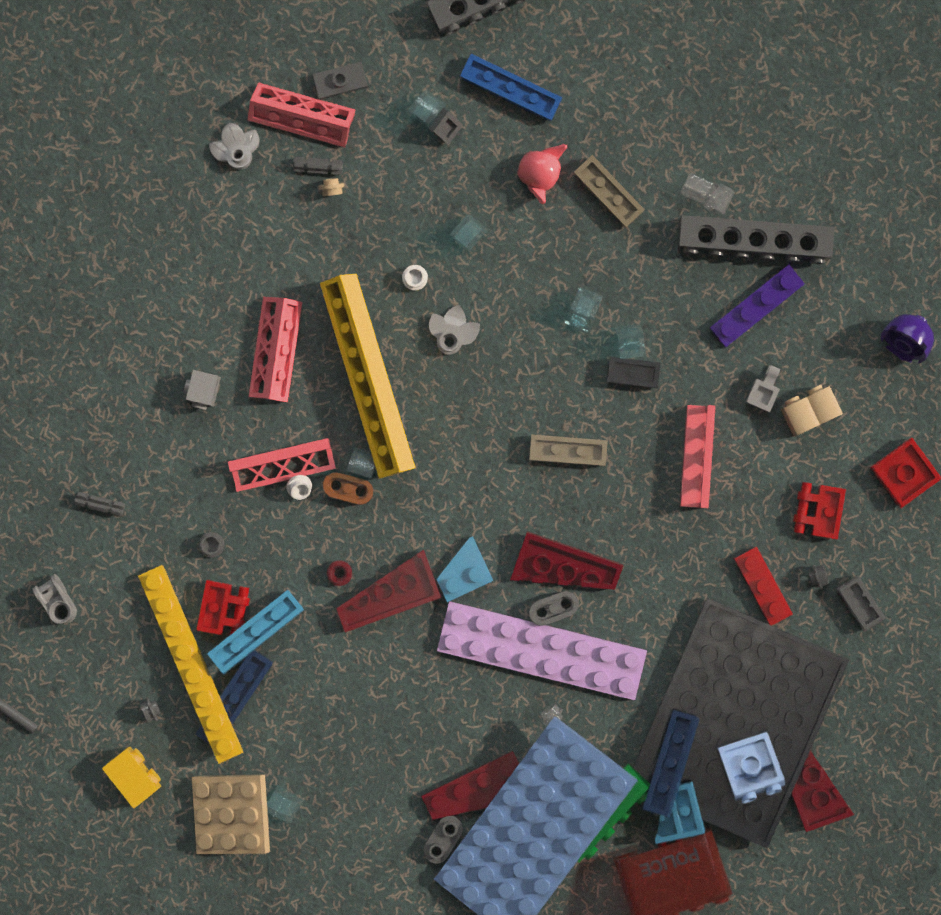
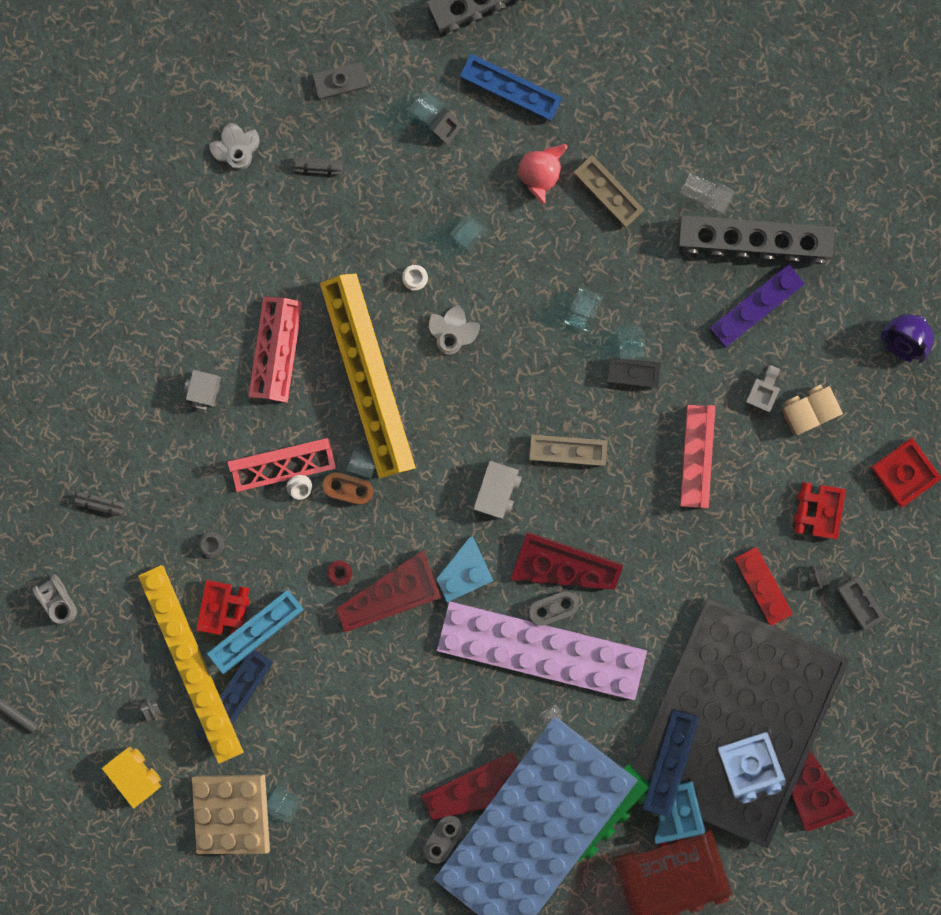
(299, 117): coral fence -> none
(331, 187): tan plate -> none
(497, 489): none -> light grey piece

